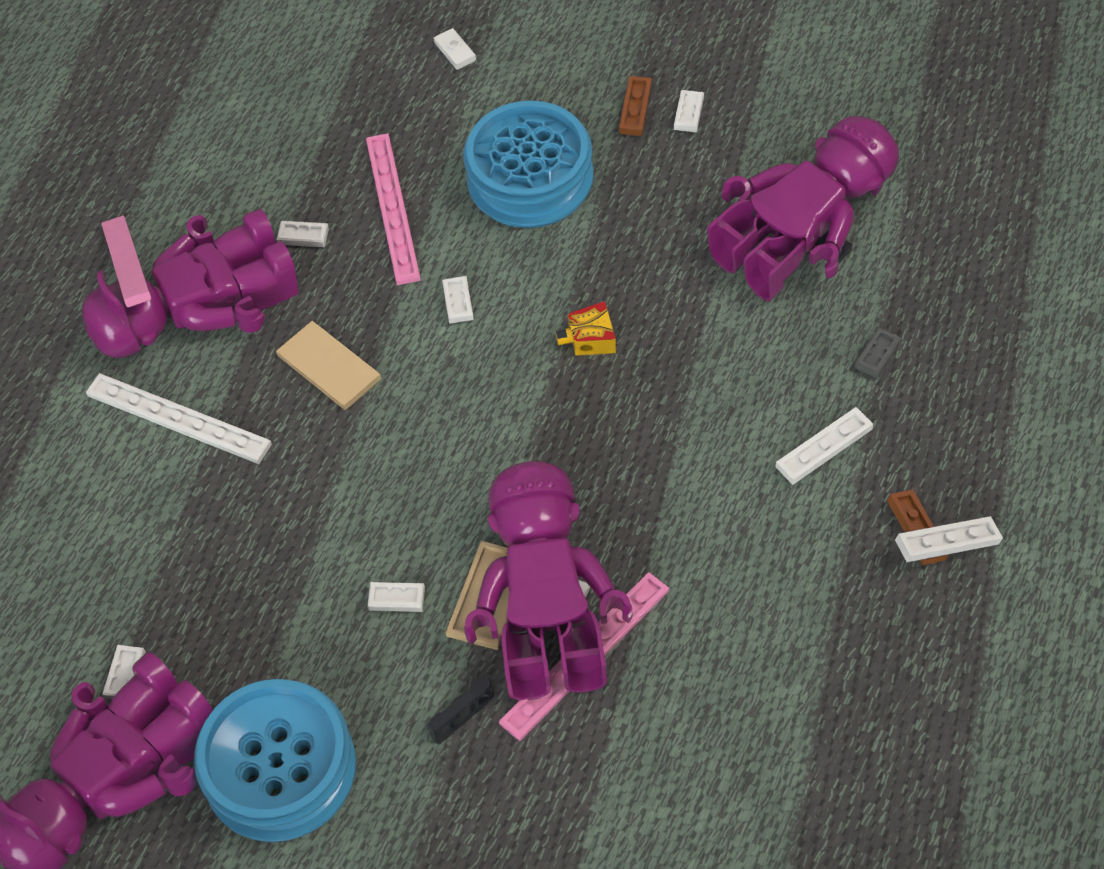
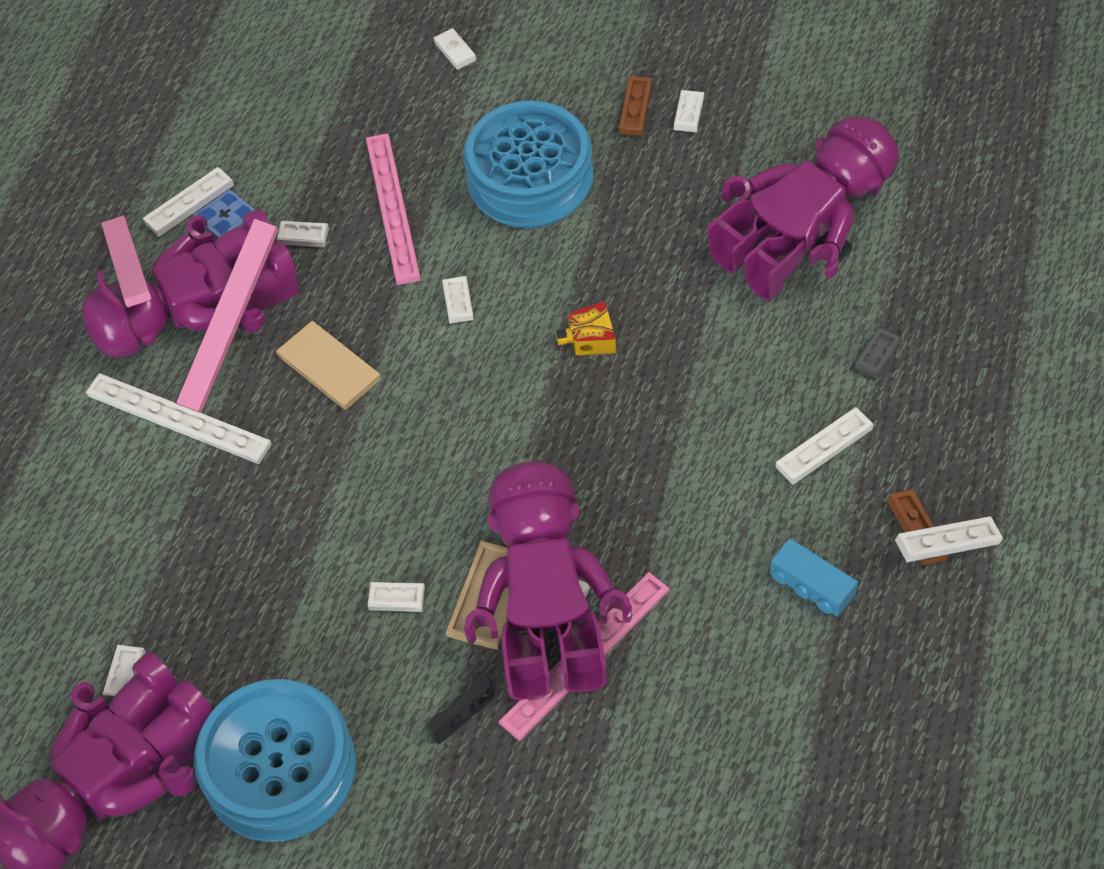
(188, 201): none -> white plate
(225, 213): none -> flag
(227, 315): none -> bright pink tile
(813, 578): none -> dark azure brick

